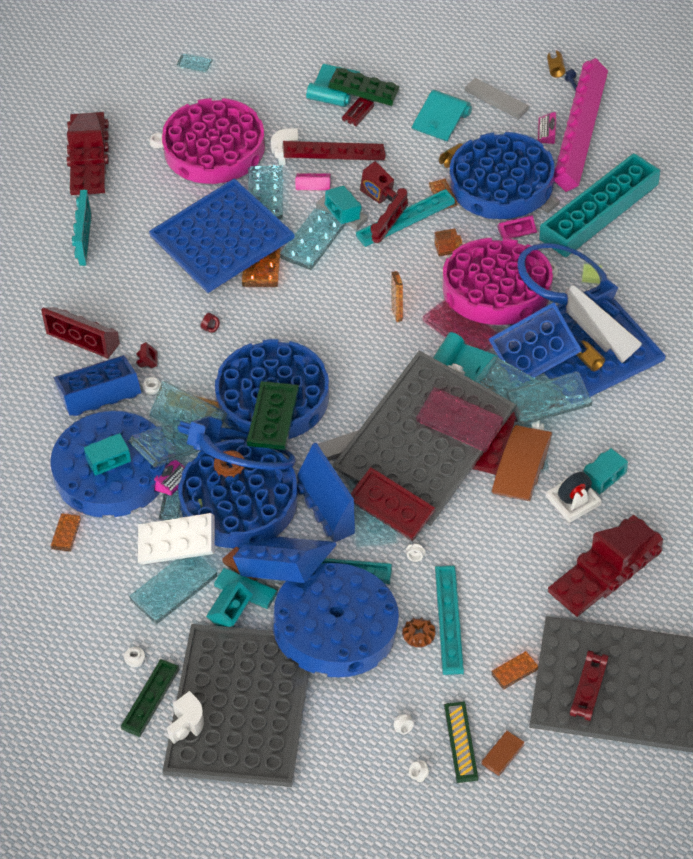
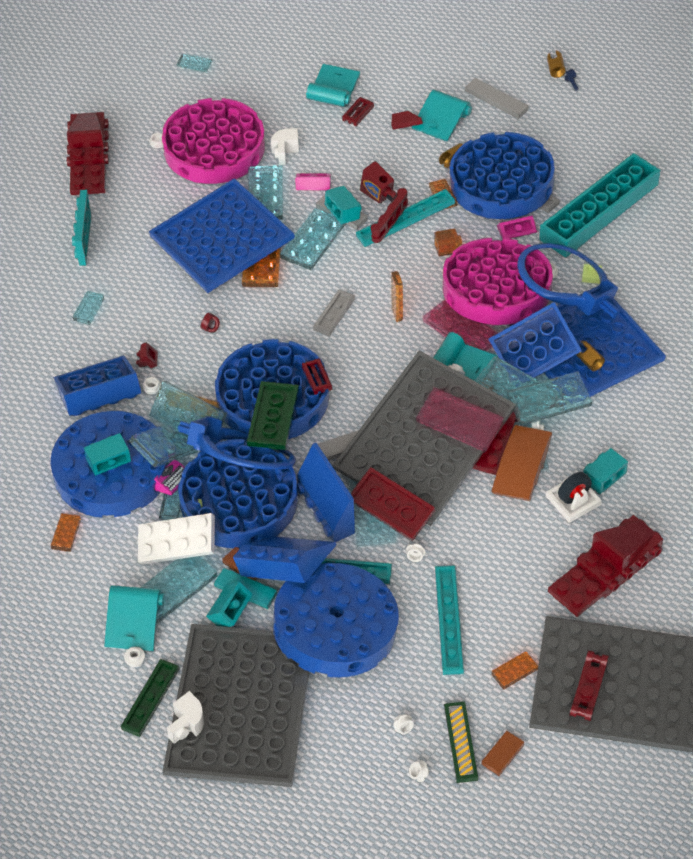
(80, 331): dark red slope -> none
(88, 307): none -> clear light blue tile
(132, 614): none -> teal door
(222, 468): dark orange gear -> none
(321, 387): none -> dark red tile
(333, 150): dark red plate -> none
(334, 312): none -> light grey tile
(364, 86): dark green plate -> none
(405, 119): none -> dark red tile
(419, 639): dark orange gear -> none
(547, 128): slope -> none
(580, 125): dark pink brick -> none
(600, 325): wedge -> none

